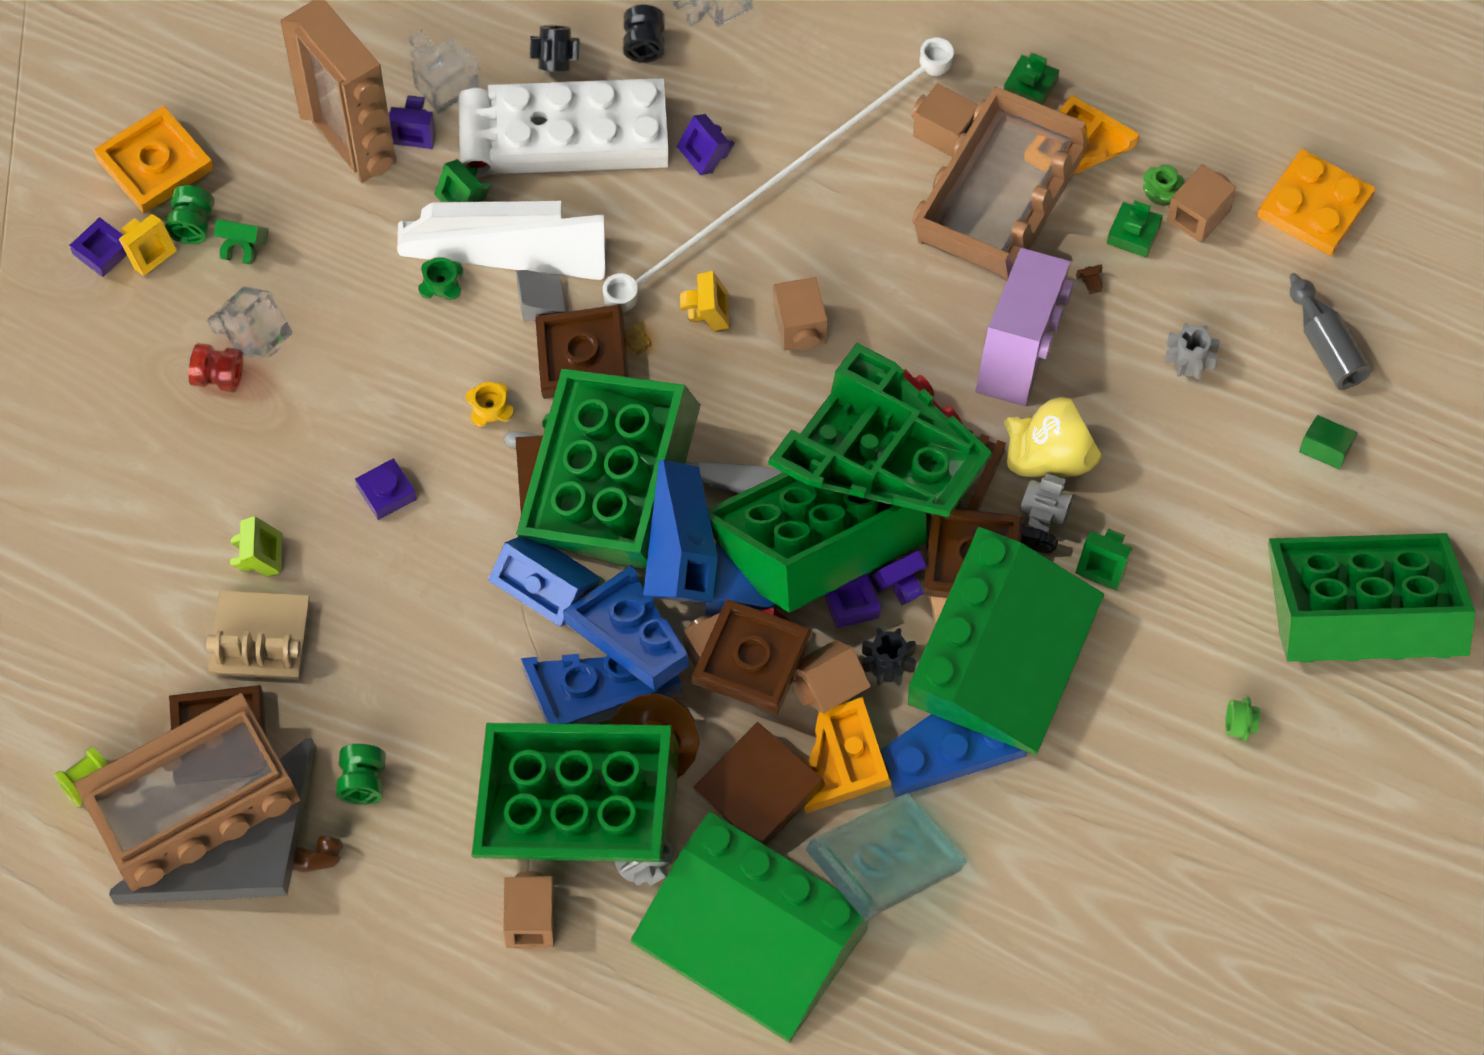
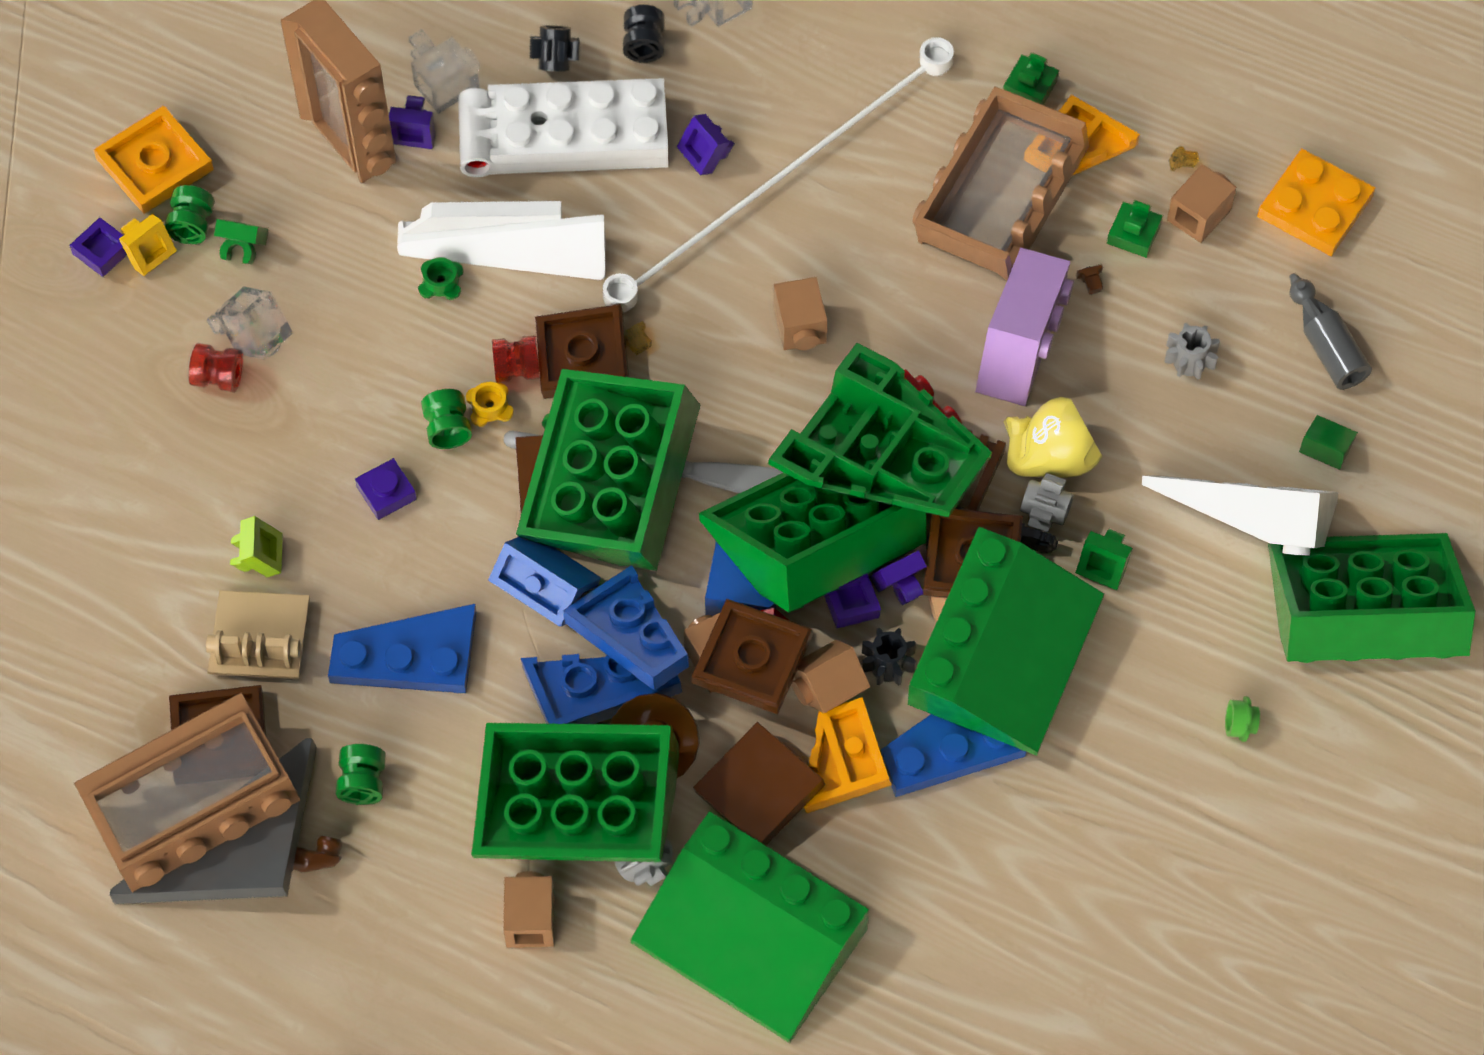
(84, 767): lime bush -> none
(408, 653): none -> blue wing
(446, 420): none -> green wheel
(460, 184): green tile -> none
(515, 359): none -> clear red wheel
(539, 294): light grey slope -> none
(681, 538): blue slope -> none
(707, 302): yellow tile -> none
(885, 856): clear light blue tile -> none
(942, 118): medium nougat brick -> none
(1158, 192): bright green plate -> none
(1181, 157): none -> clear yellow piece
(1274, 514): none -> white wedge

